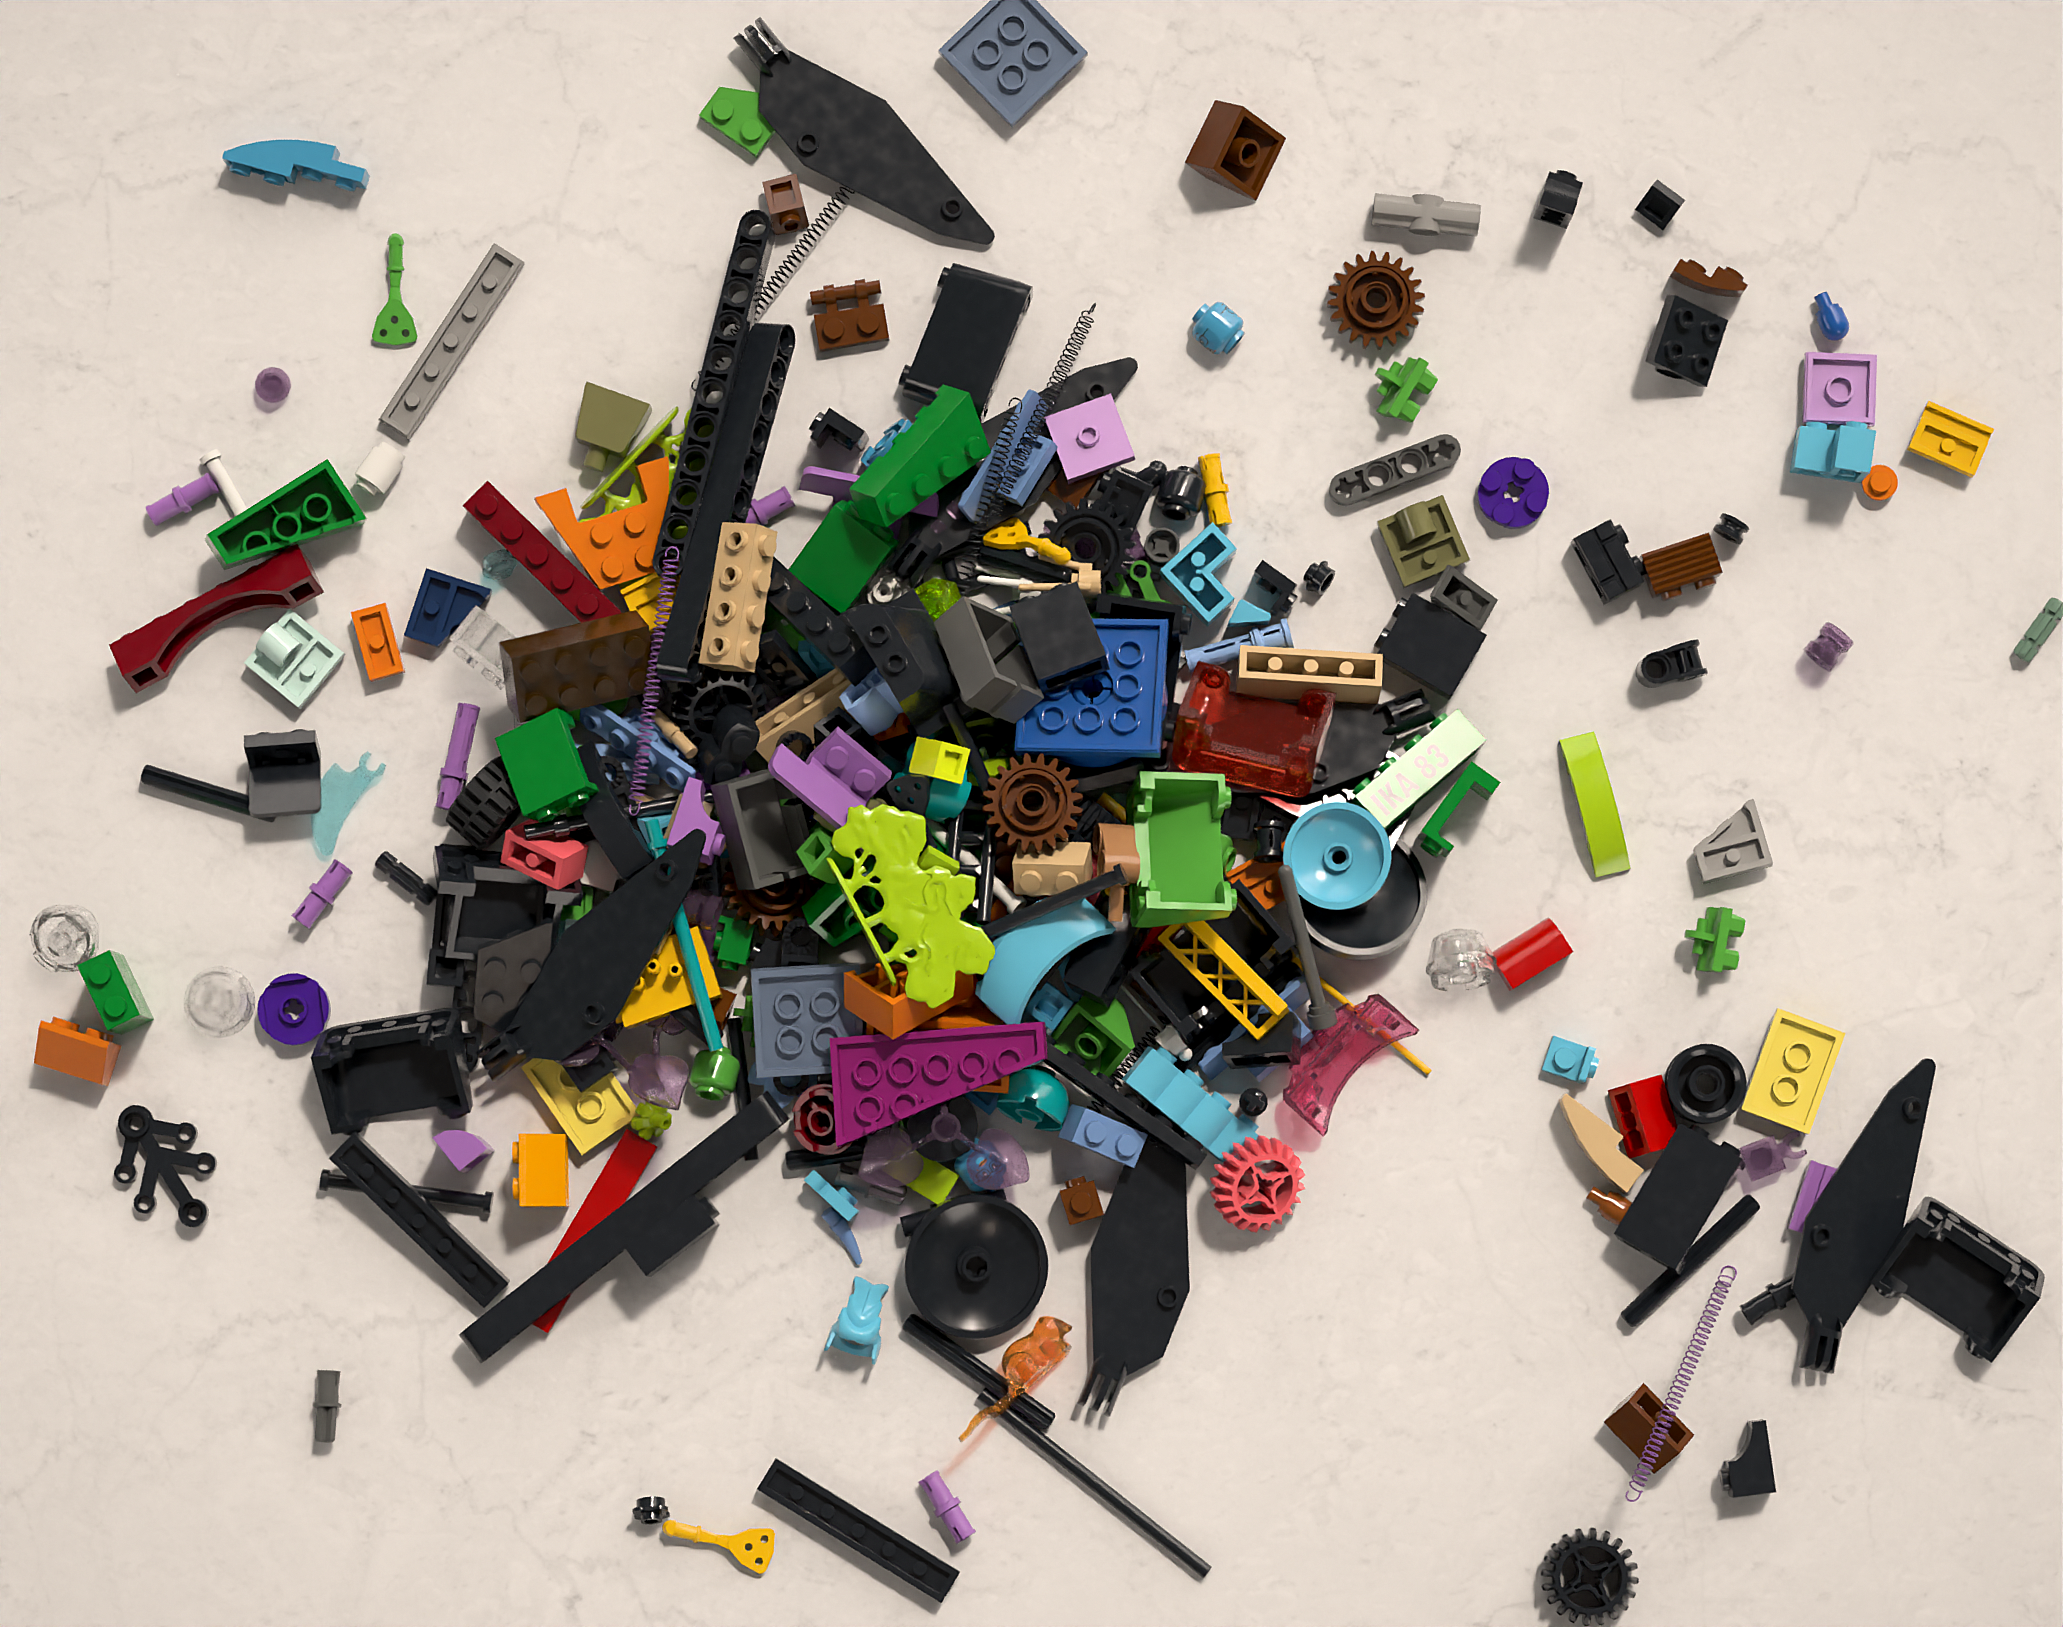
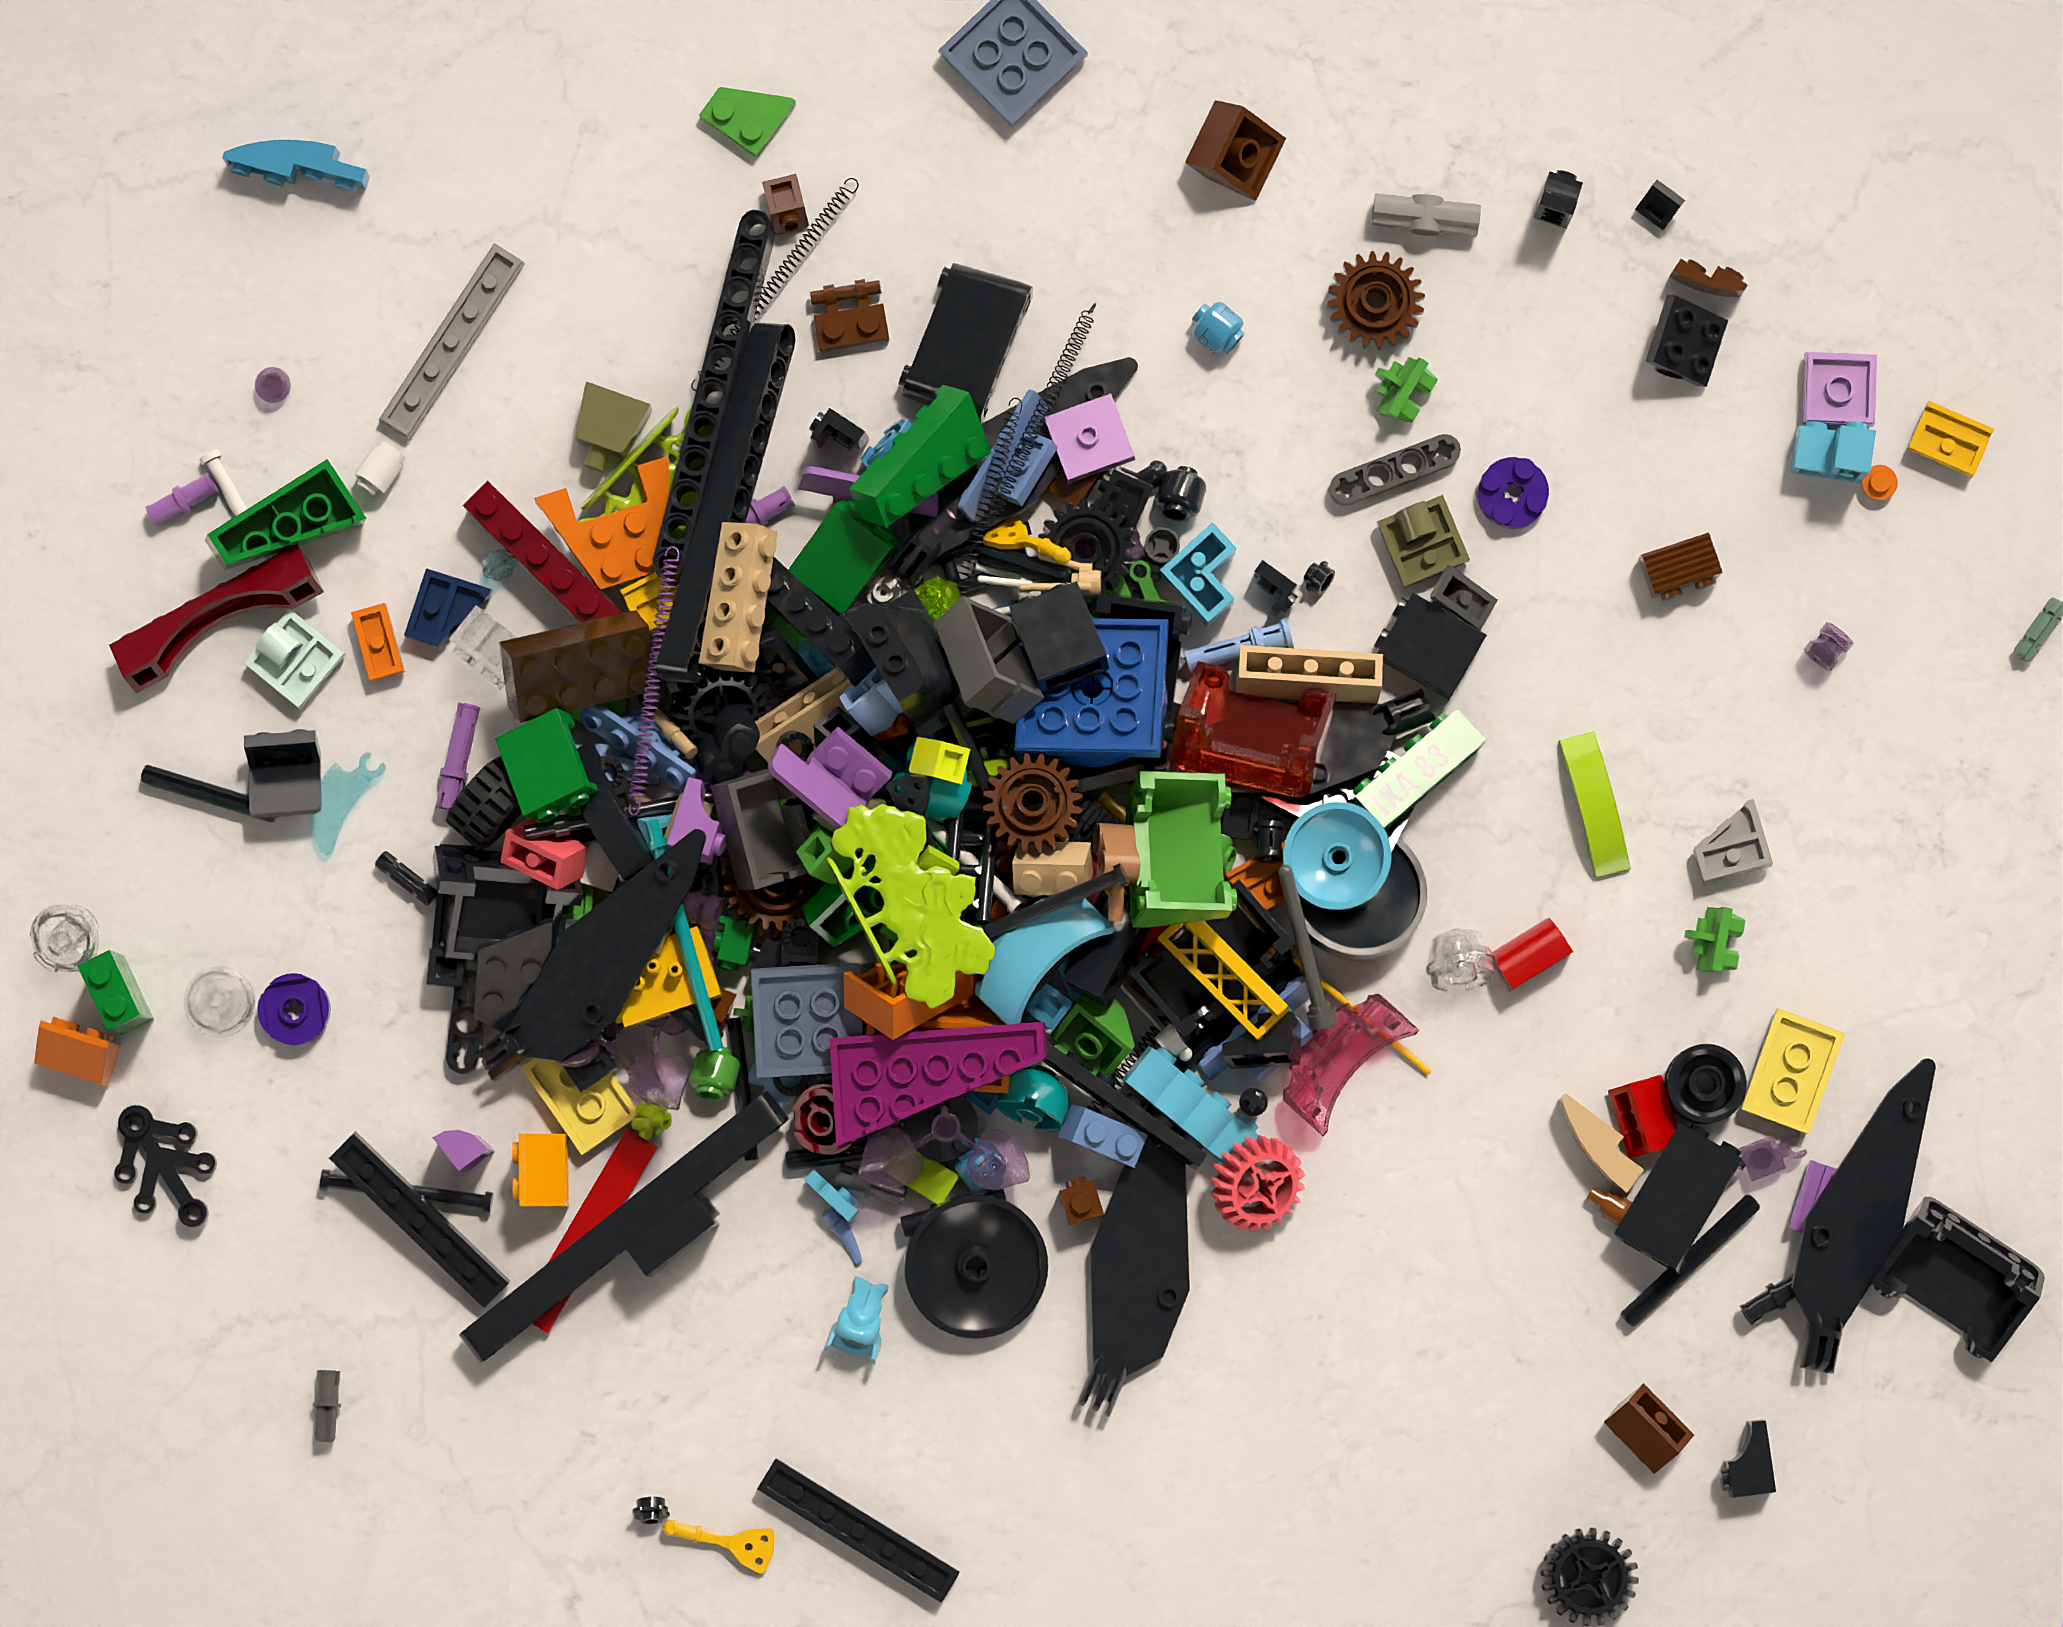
(322, 893): medium lavender pin -> none
(392, 1068): black windscreen -> none
(395, 305): bright green piece -> none
(856, 139): black wing -> none
(947, 1507): medium lavender pin -> none
(976, 1369): black axle -> none
(1026, 1364): clear orange animal -> none
(1098, 1486): black piece -> none
(1215, 489): yellow pin -> none
(1248, 615): medium azure slope -> none
(1472, 778): green panel -> none
(1570, 1060): medium azure bracket -> none
(1608, 561): black brick -> none
(1677, 662): black piece -> none
(1680, 1381): medium lavender piece -> none
(1731, 528): black bush -> none
(1831, 318): blue cylinder -> none

